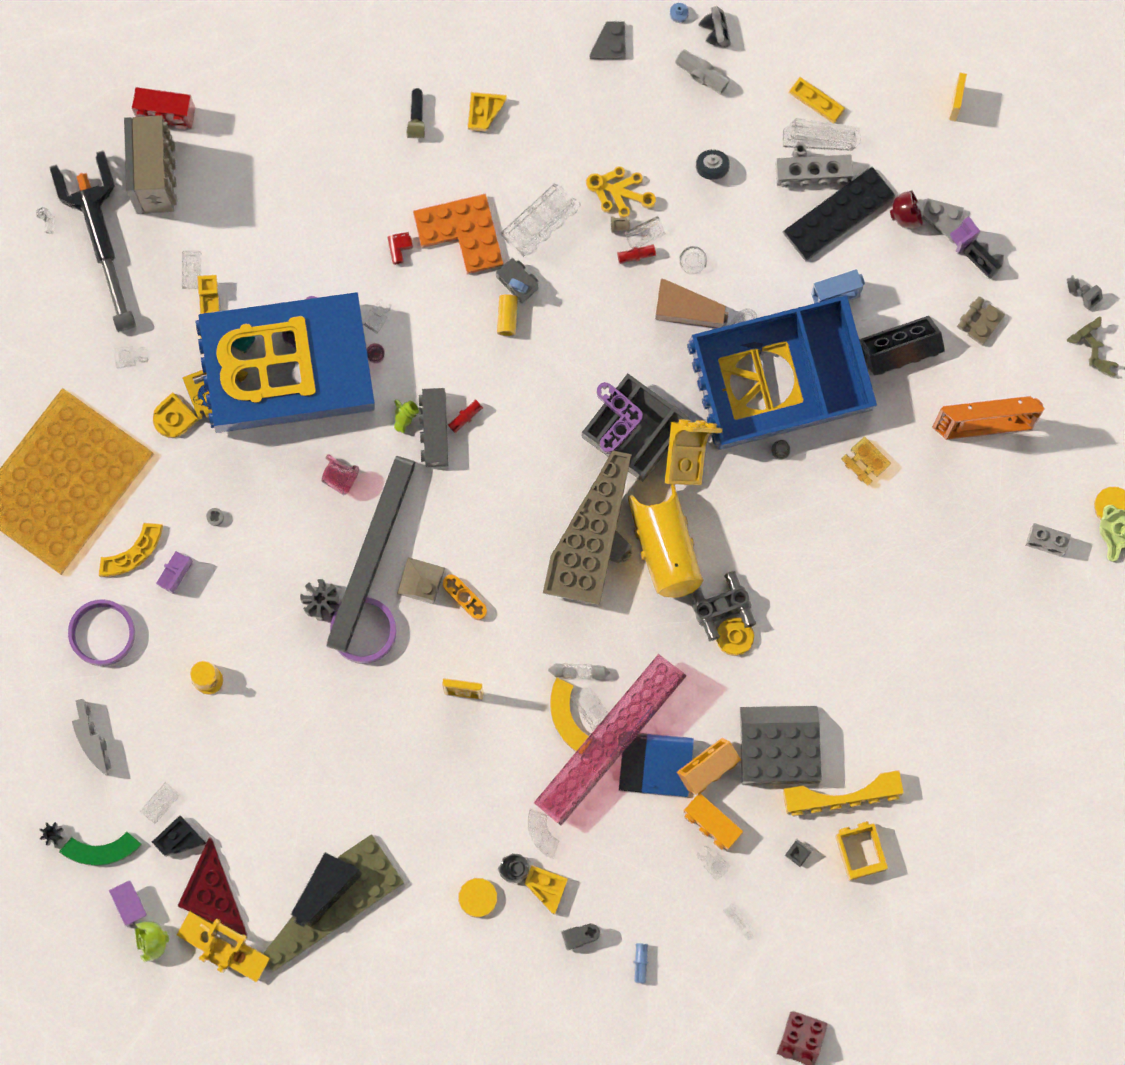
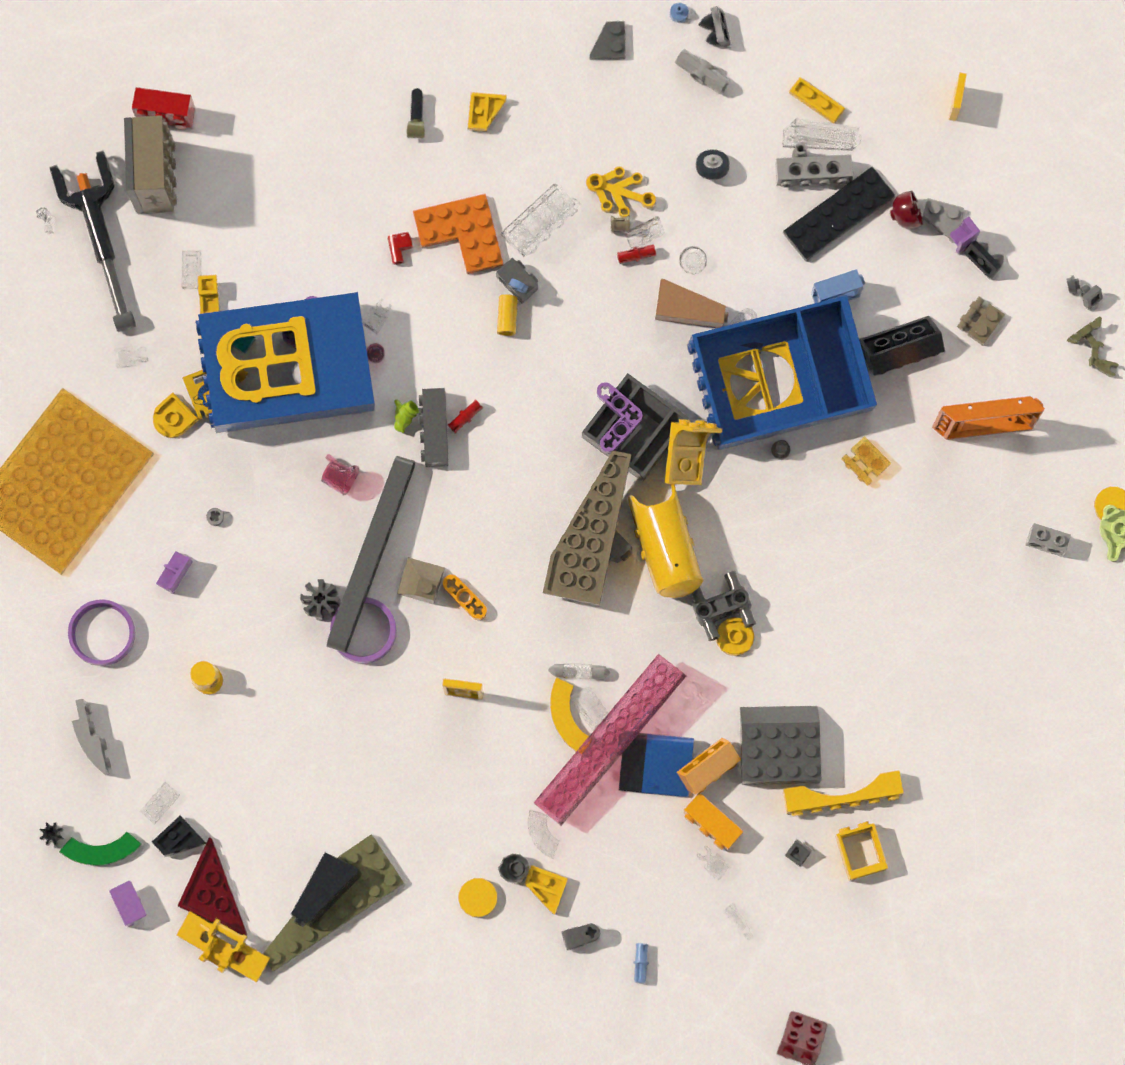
(134, 556): yellow tile -> none
(150, 940): lime cylinder -> none

